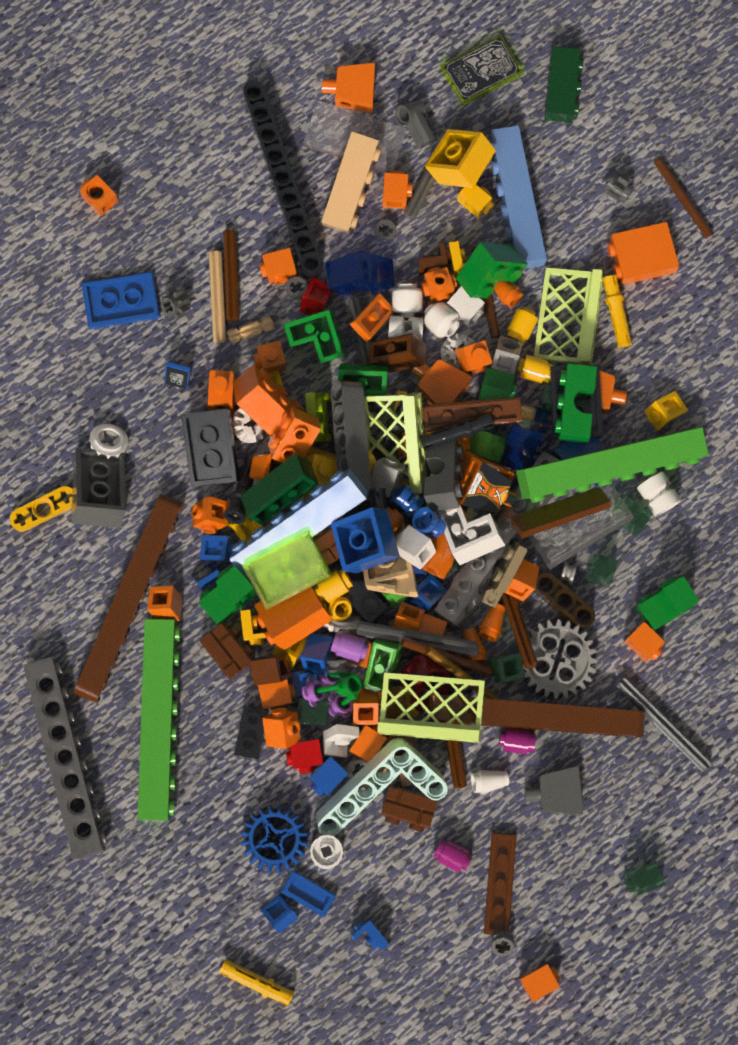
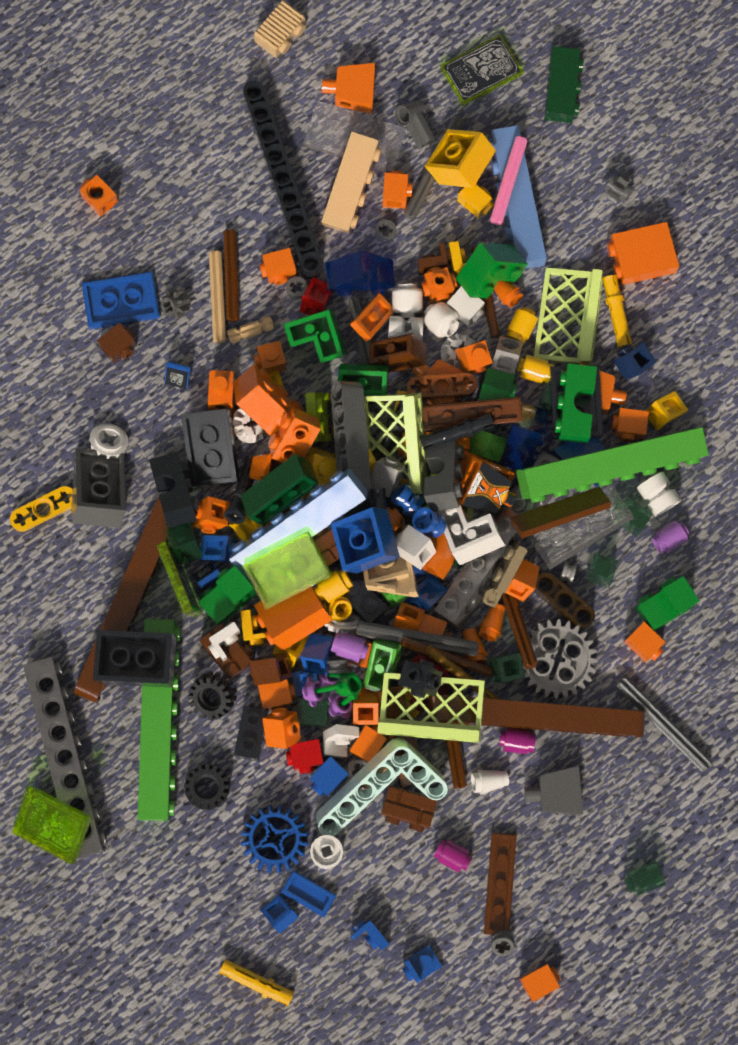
(51, 824): none -> clear neon green tile
(118, 343): none -> reddish brown brick
(134, 658): none -> black brick
(164, 603): orange brick -> none
(176, 504): none -> black arch
(179, 580): none -> clear neon green tile
(184, 543): none -> clear green brick
(203, 704): none -> black tyre
(217, 798): none -> black tyre
(227, 637): none -> white bracket
(280, 29): none -> tan brick
(420, 678): none -> black brick
(421, 964): none -> blue bracket
(460, 391): none -> dark orange beam
(508, 180): none -> bright pink axle
(630, 424): none -> orange brick
(634, 360): none -> dark blue brick
(670, 537): none -> medium lavender brick
(683, 198): reddish brown bar -> none

